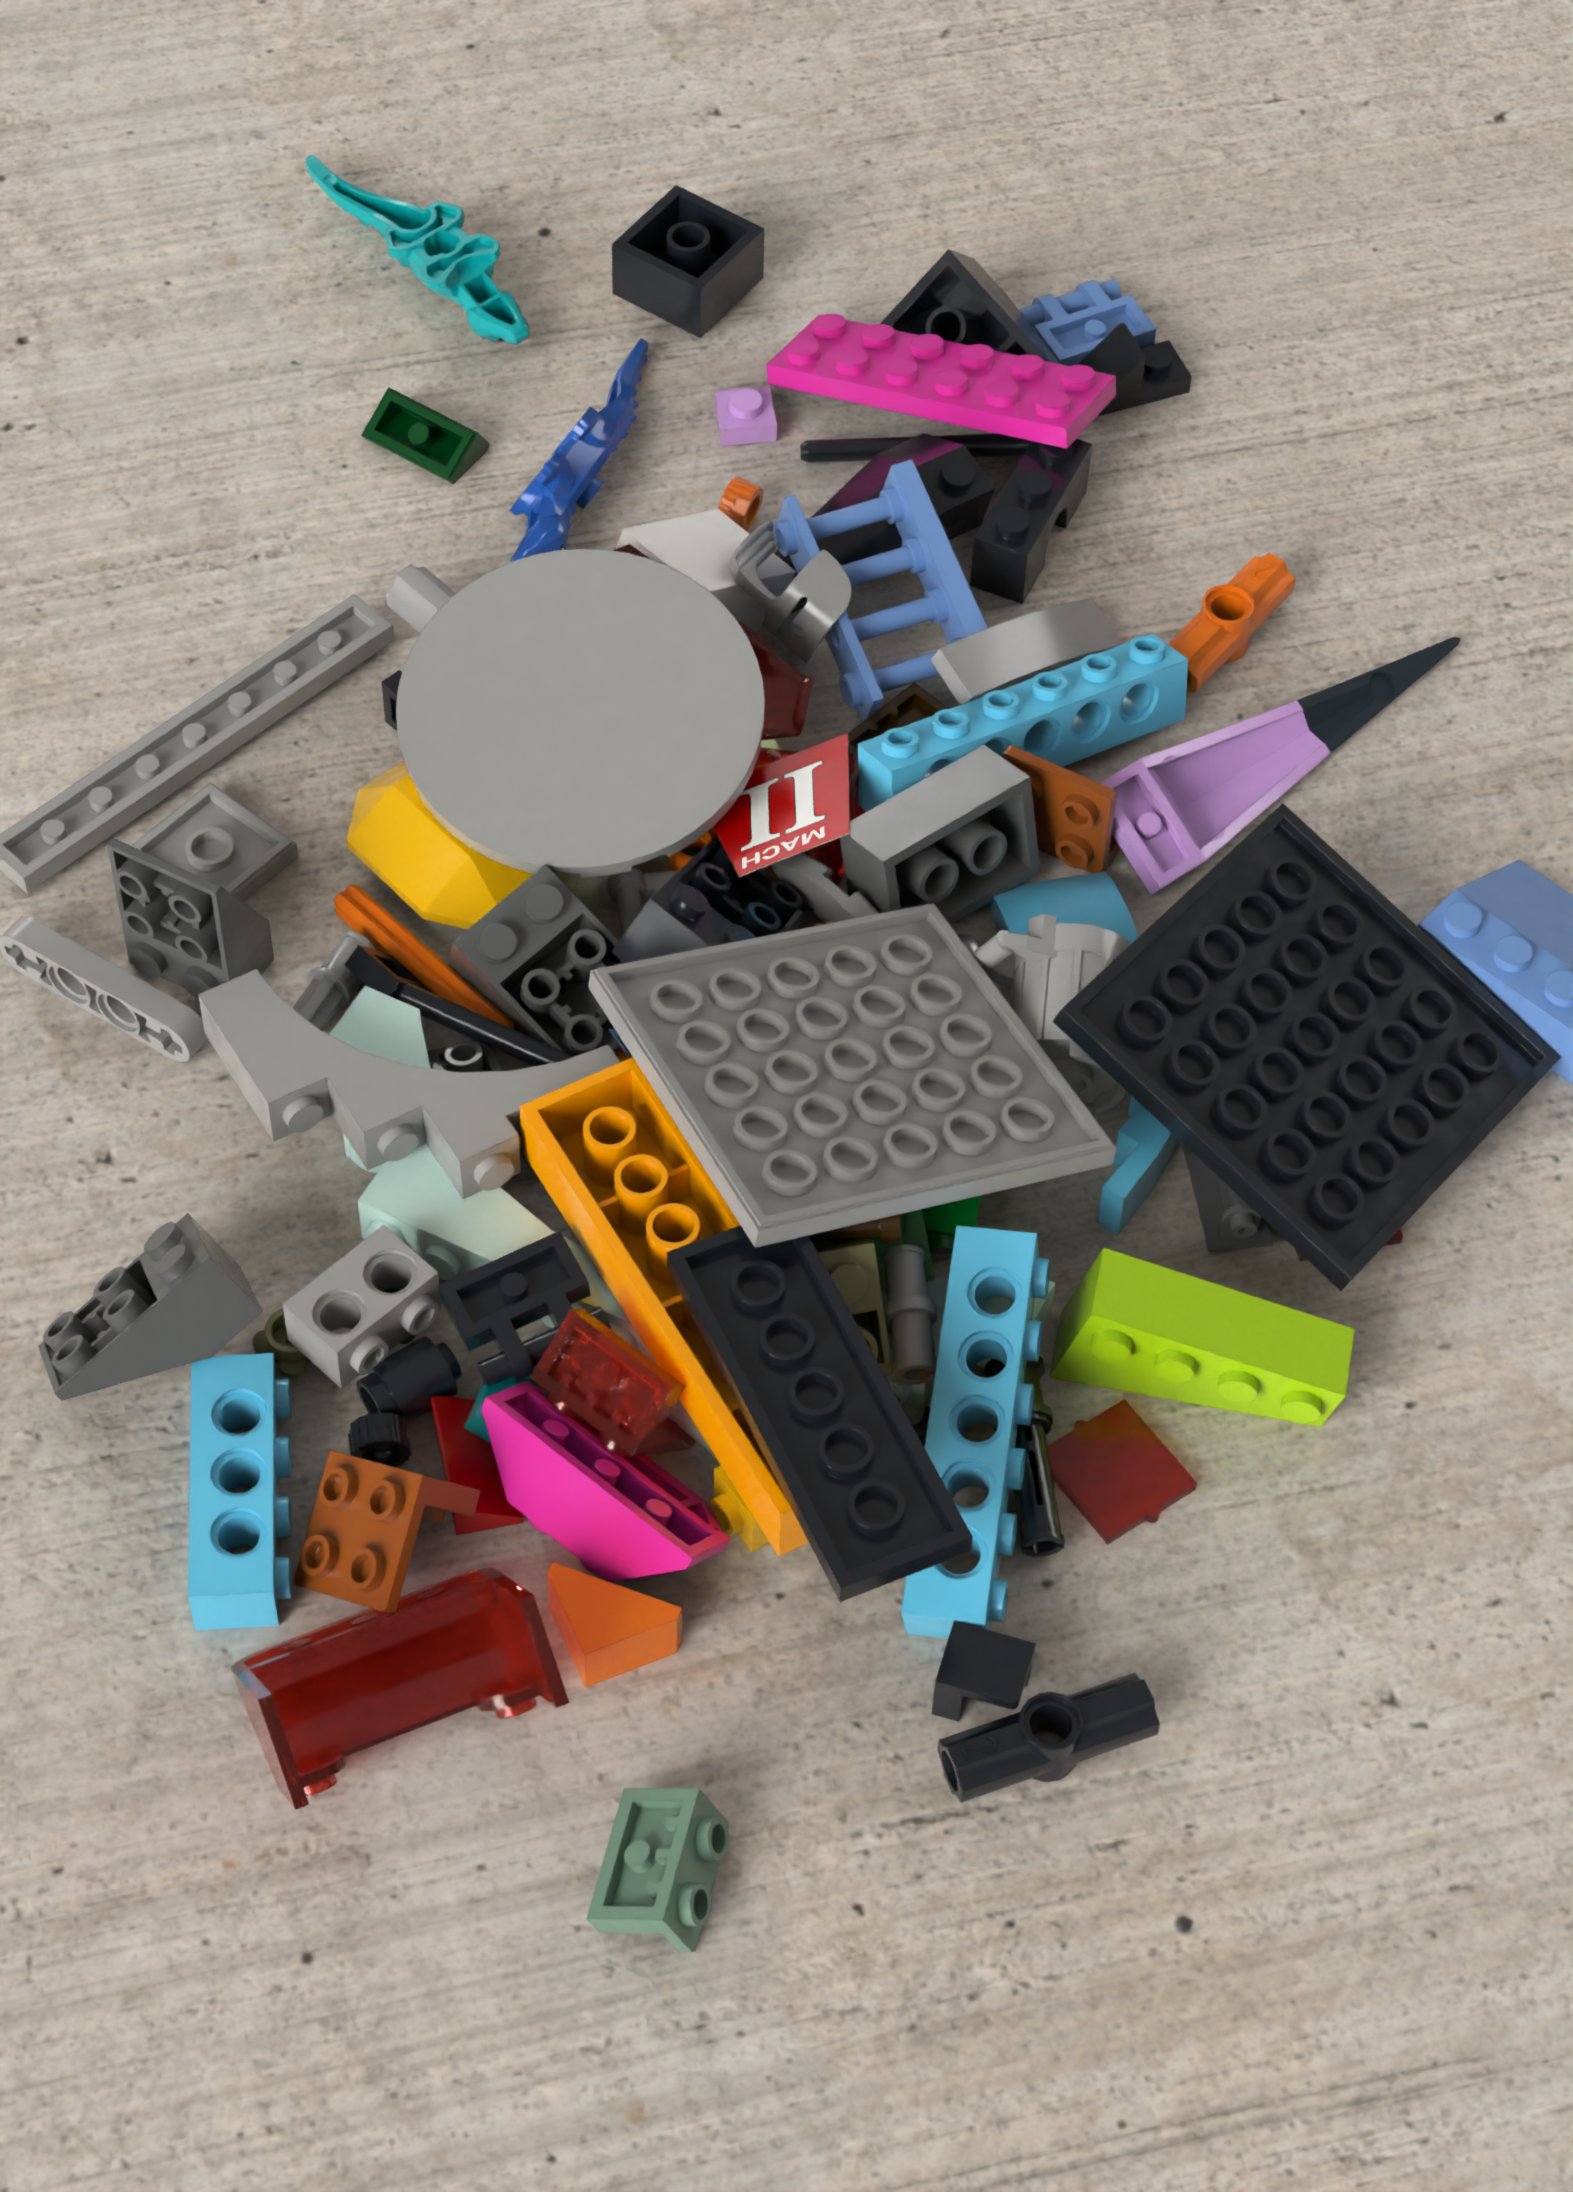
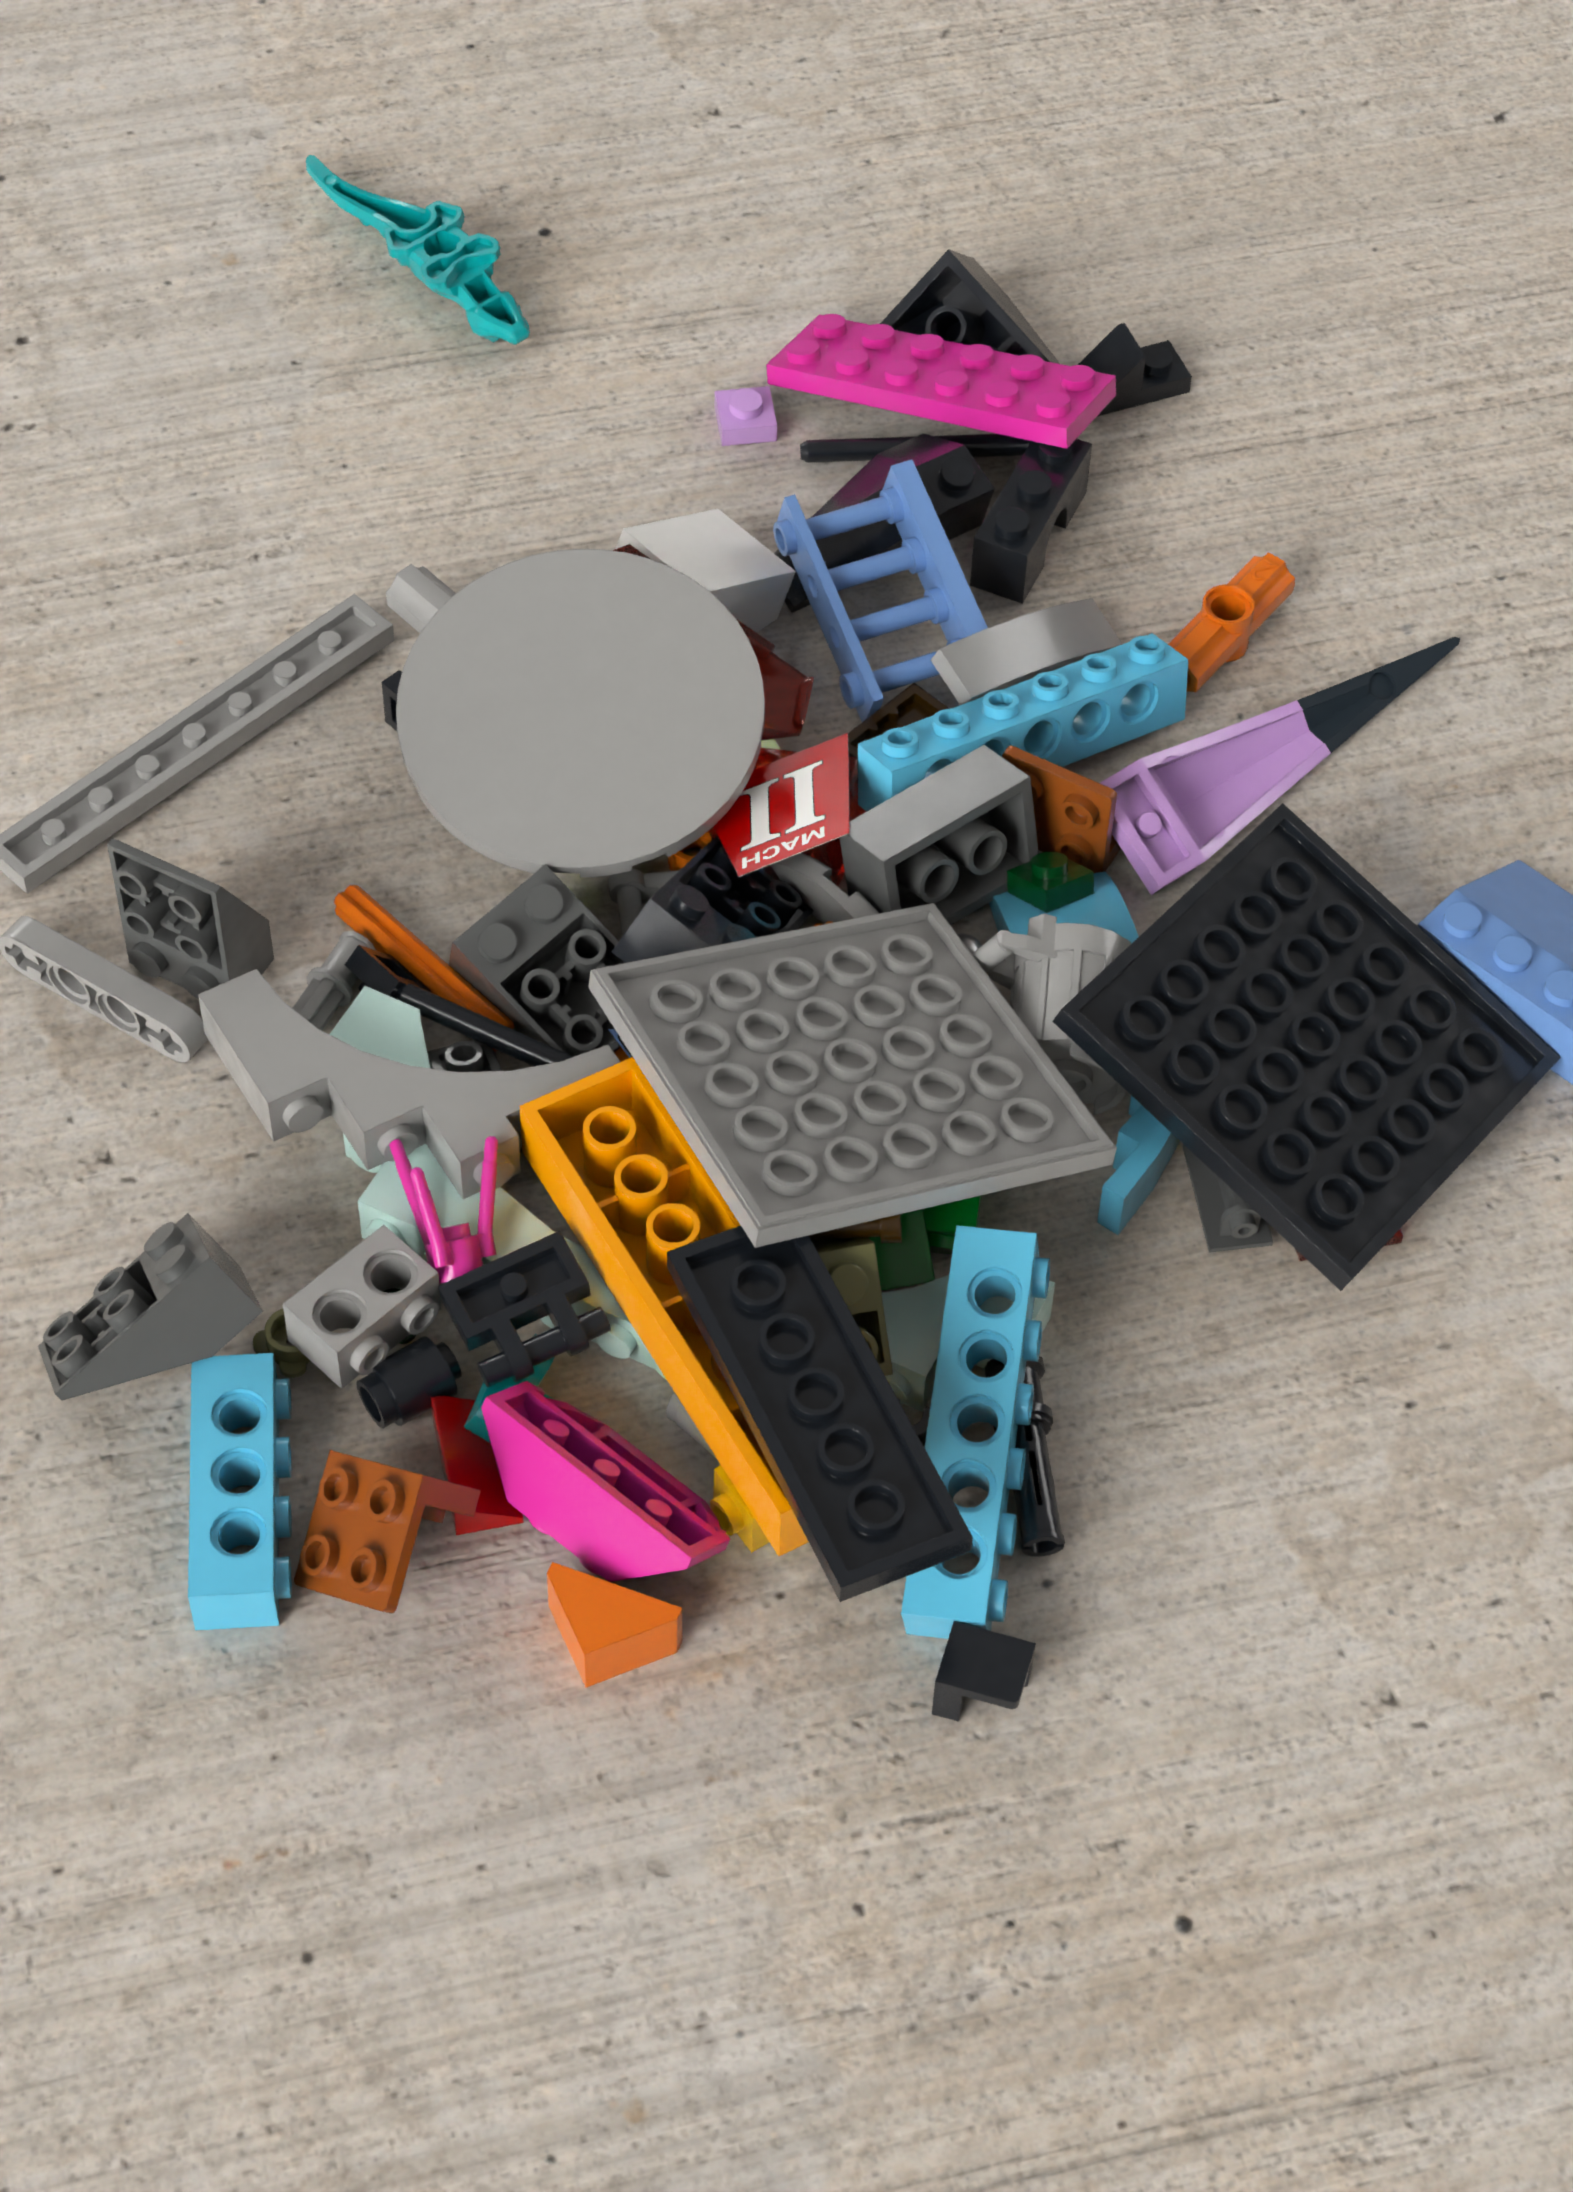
(220, 843): light grey tile -> none
(380, 1438): black axle -> none
(391, 1673): clear red windscreen -> none
(421, 858): yellow wedge -> none
(424, 436): dark green slope -> none
(450, 1248): none -> dark pink plant
(572, 467): blue animal -> none
(612, 1387): clear red bracket -> none
(660, 1865): sand green bracket -> none
(688, 261): black brick -> none
(741, 502): orange axle -> none
(820, 581): light grey helmet -> none
(909, 1314): light grey pin -> none
(1050, 881): none -> dark green plate
(1083, 318): medium blue plate -> none
(1087, 1721): black piece -> none
(1117, 1471): clear red piece -> none
(1199, 1343): lime wedge -> none

